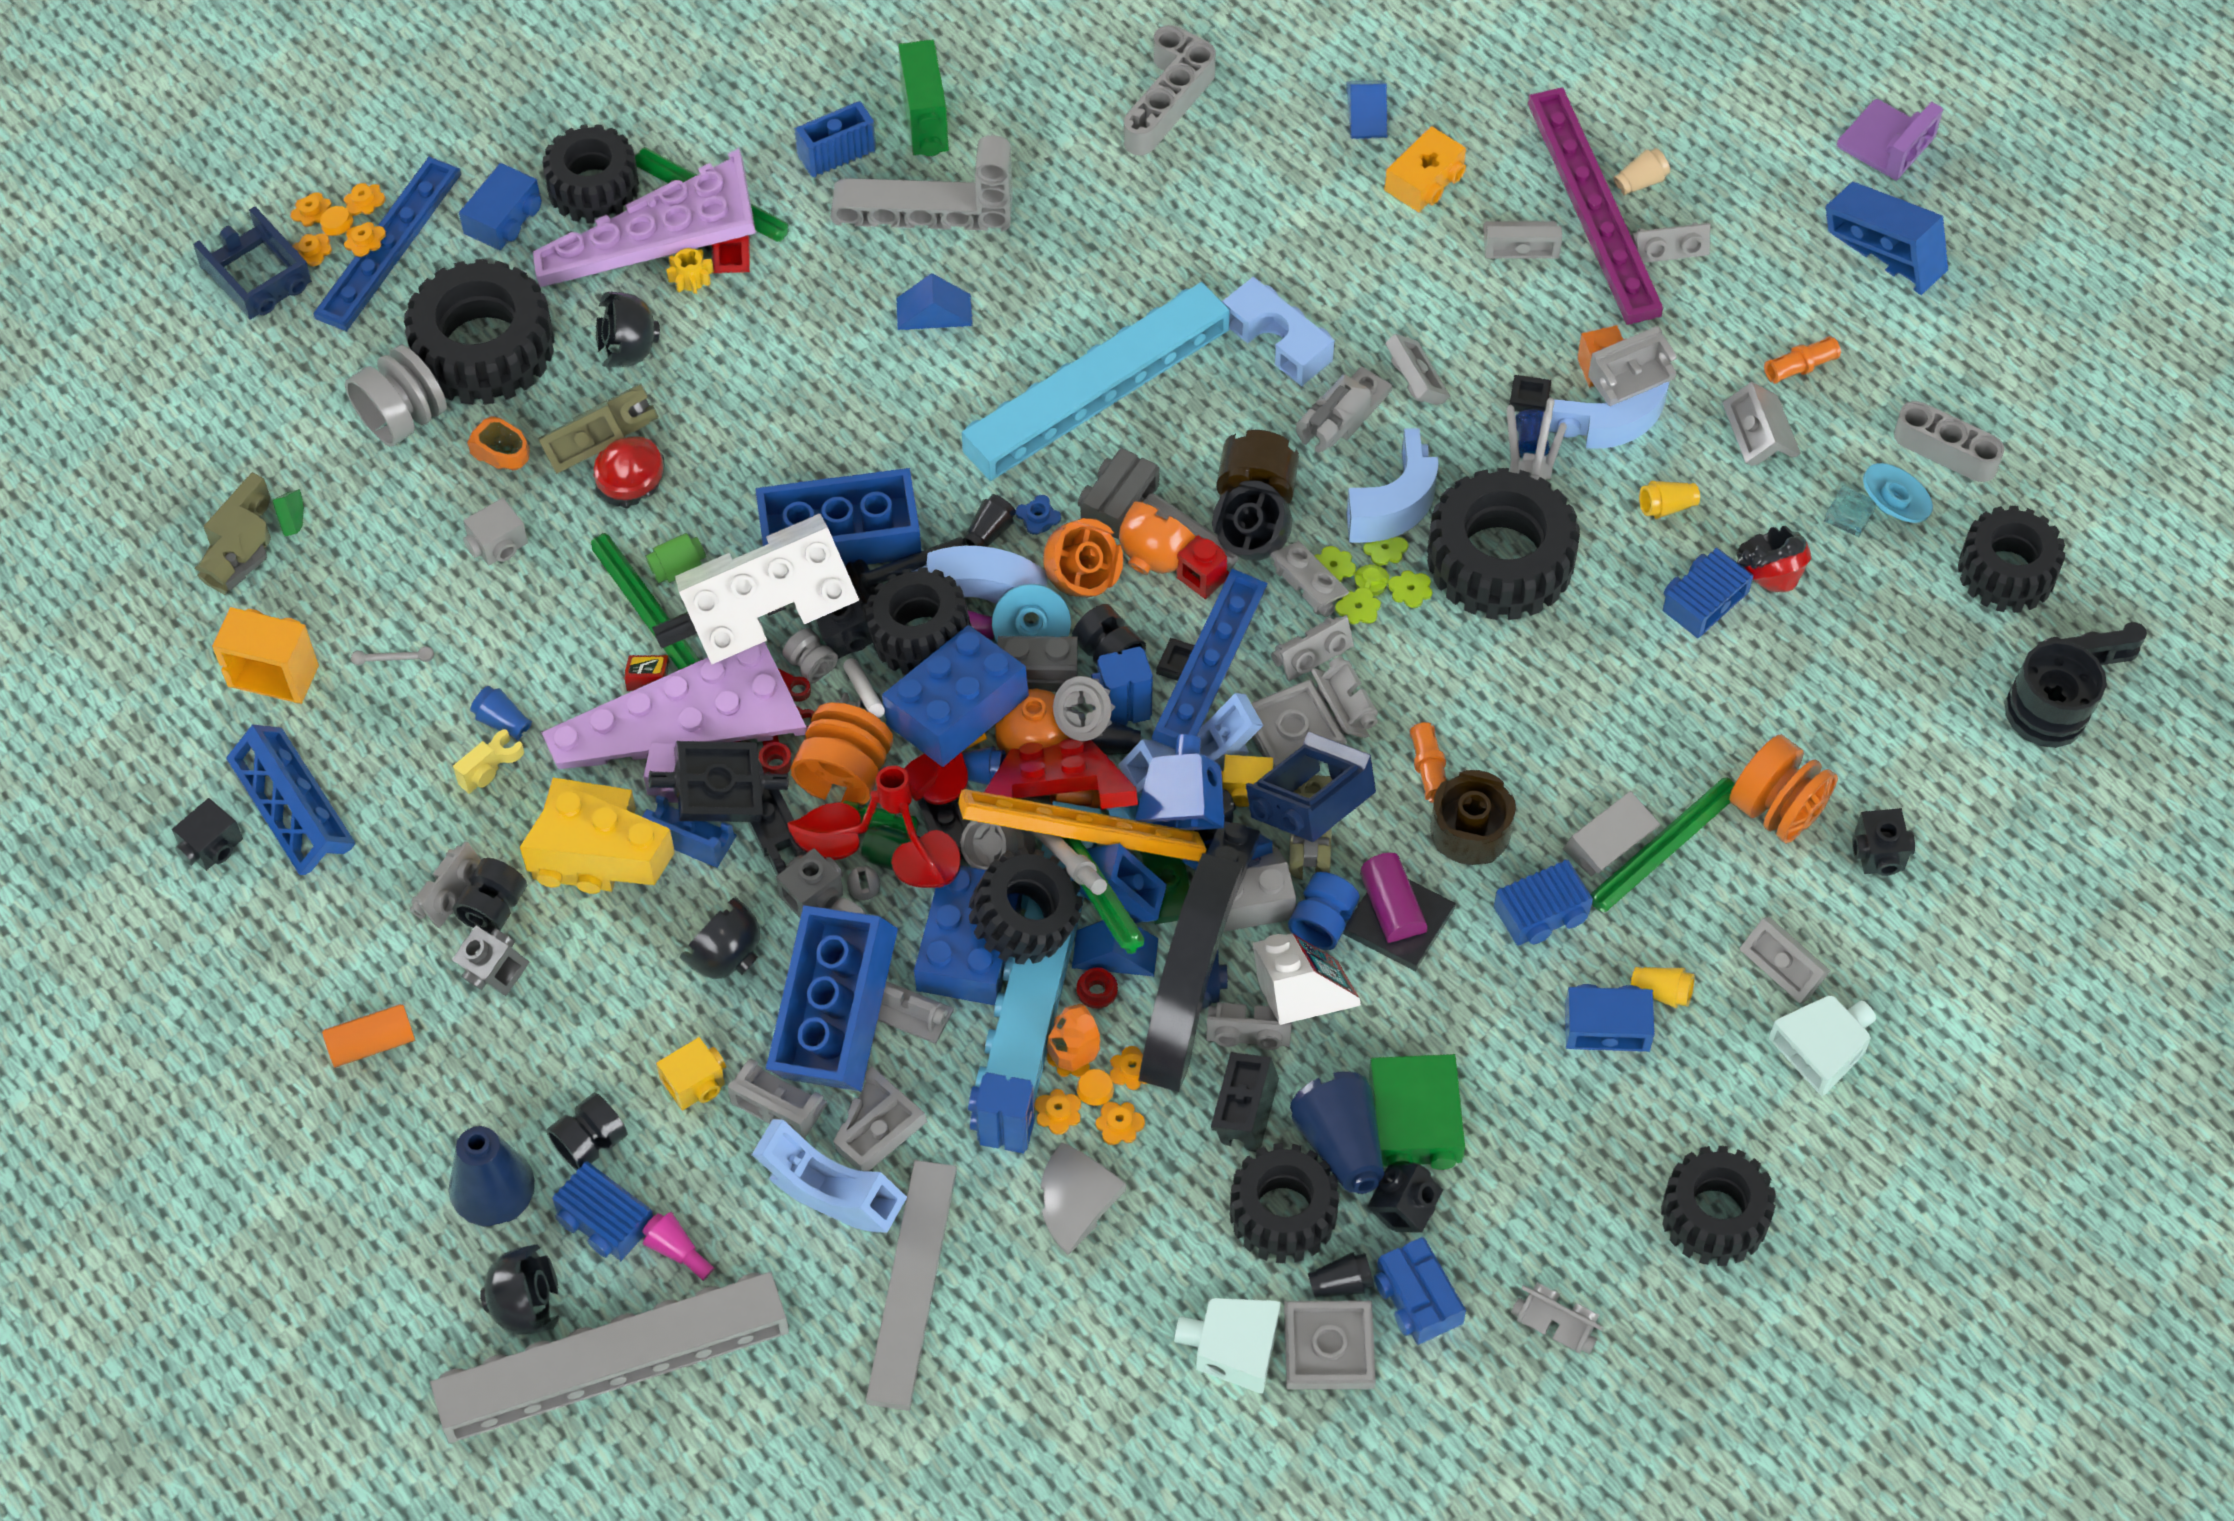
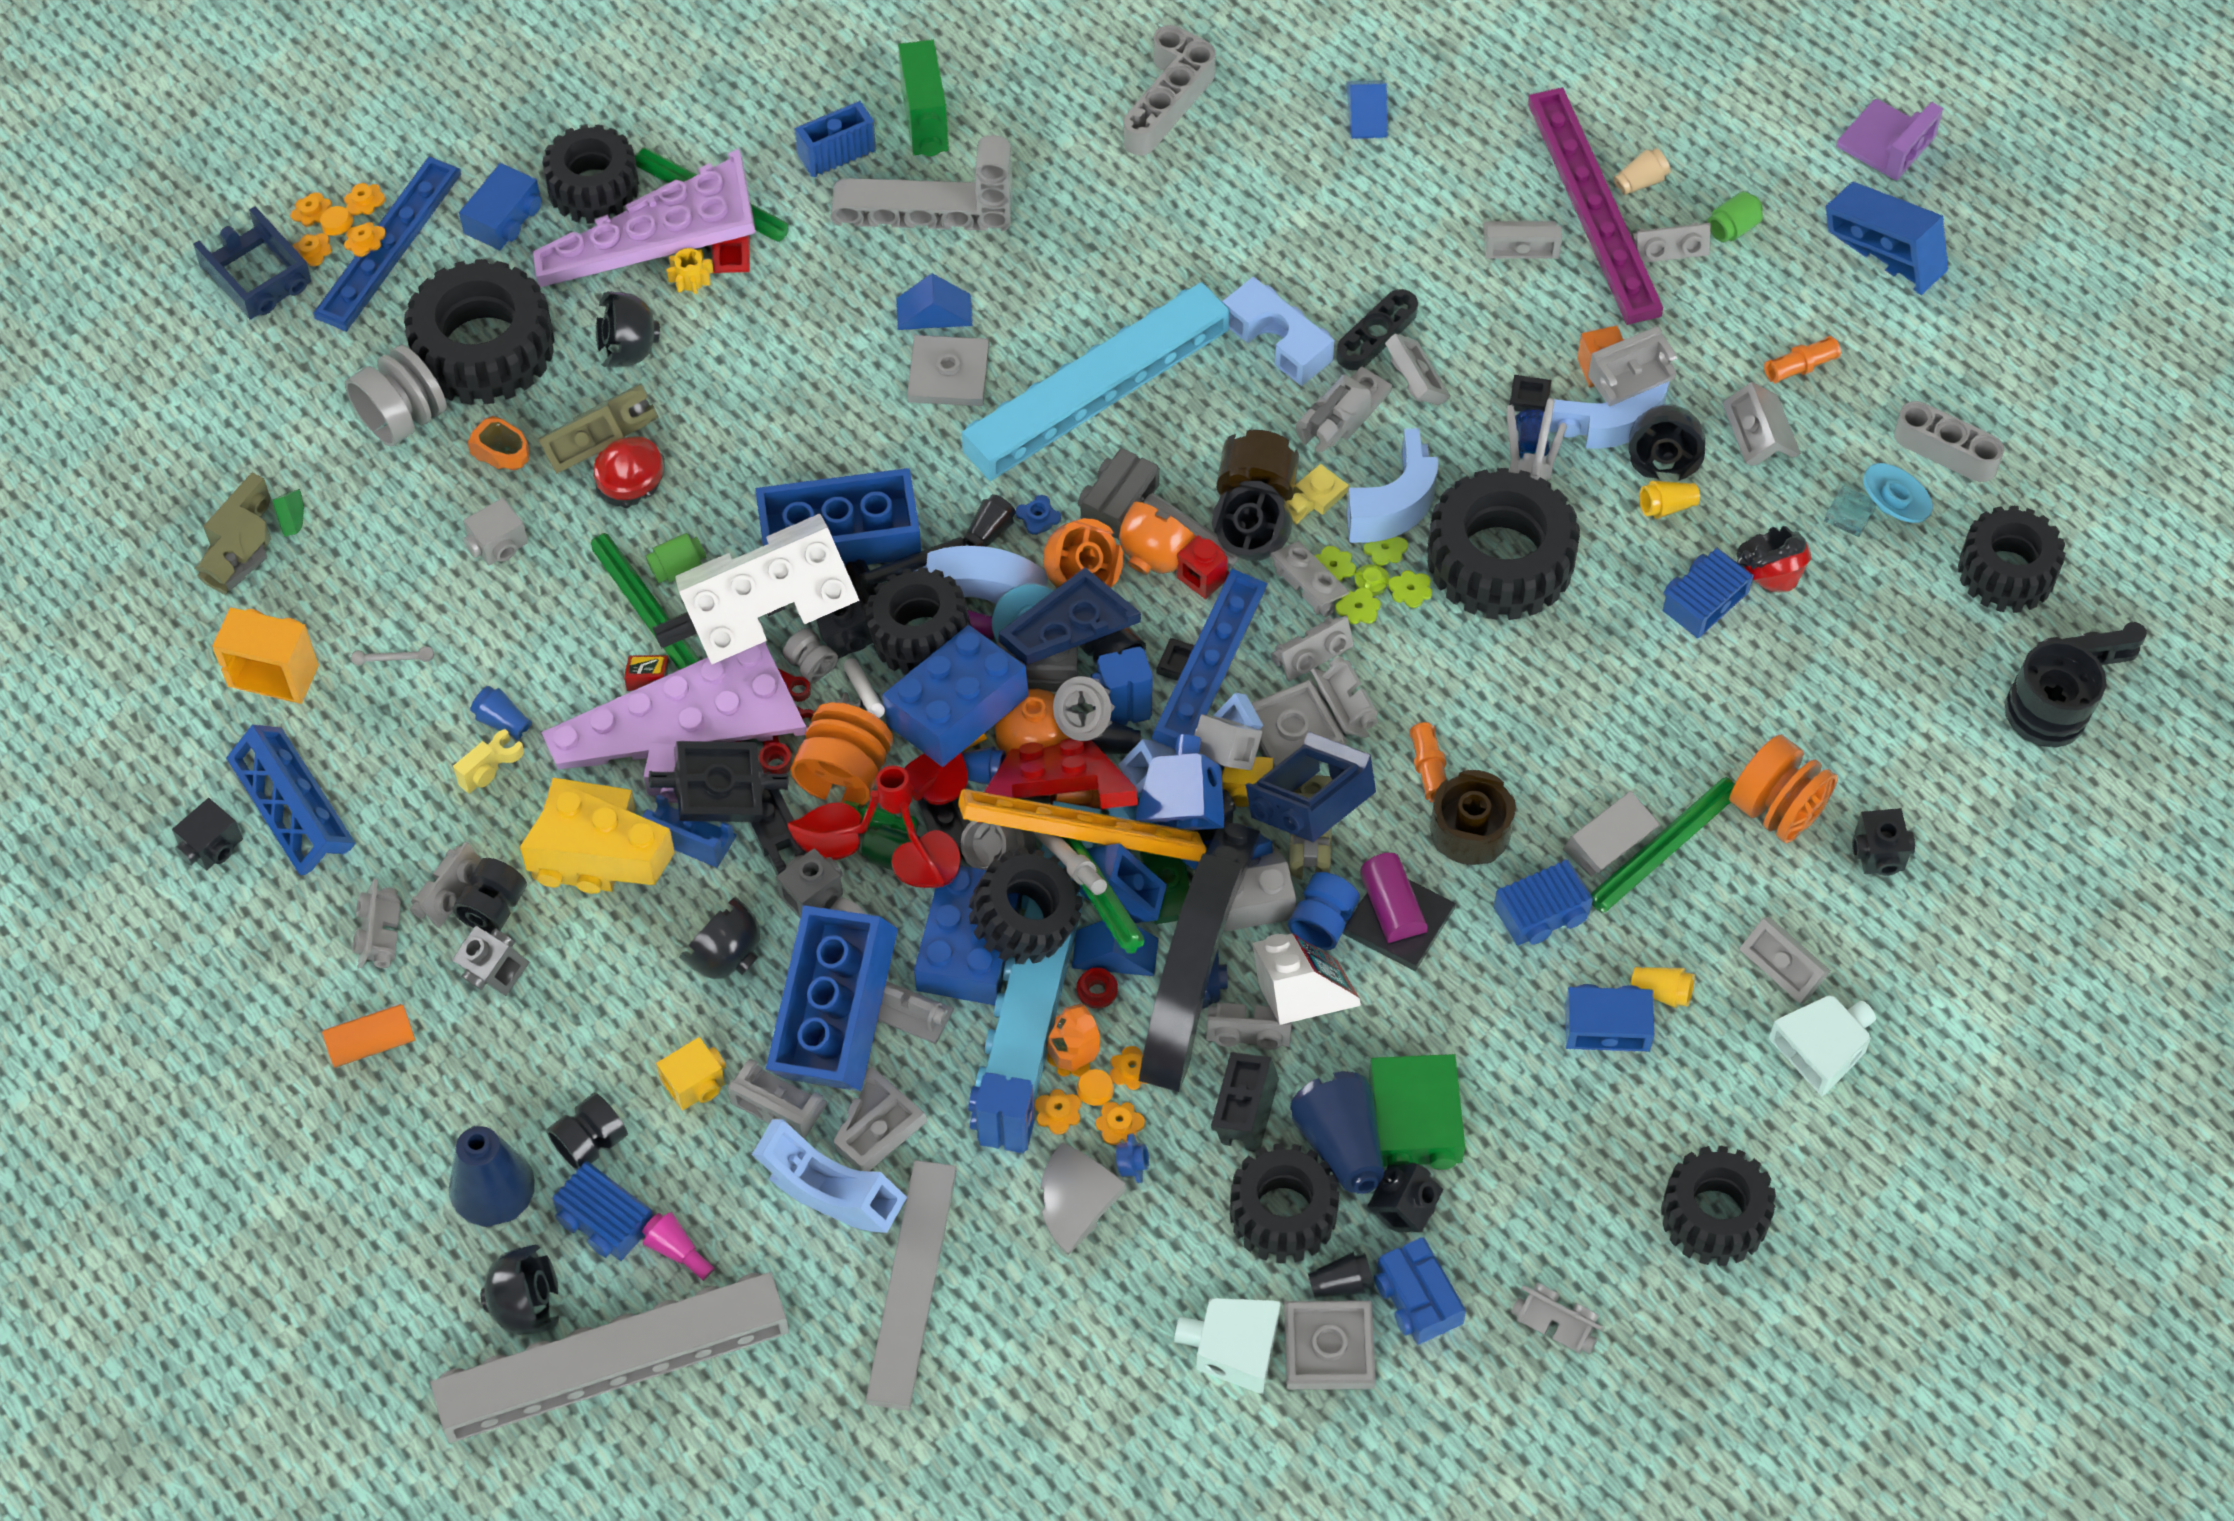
(377, 910): none -> light grey hinge
(854, 884): light grey hinge -> none
(948, 370): none -> light grey plate
(1068, 618): none -> dark blue wing
(1132, 1158): none -> blue plate
(1228, 741): none -> light grey brick
(1316, 491): none -> light yellow plate
(1380, 316): none -> black beam
(1426, 169): light orange brick -> none
(1668, 436): none -> black cylinder
(1735, 217): none -> bright green brick

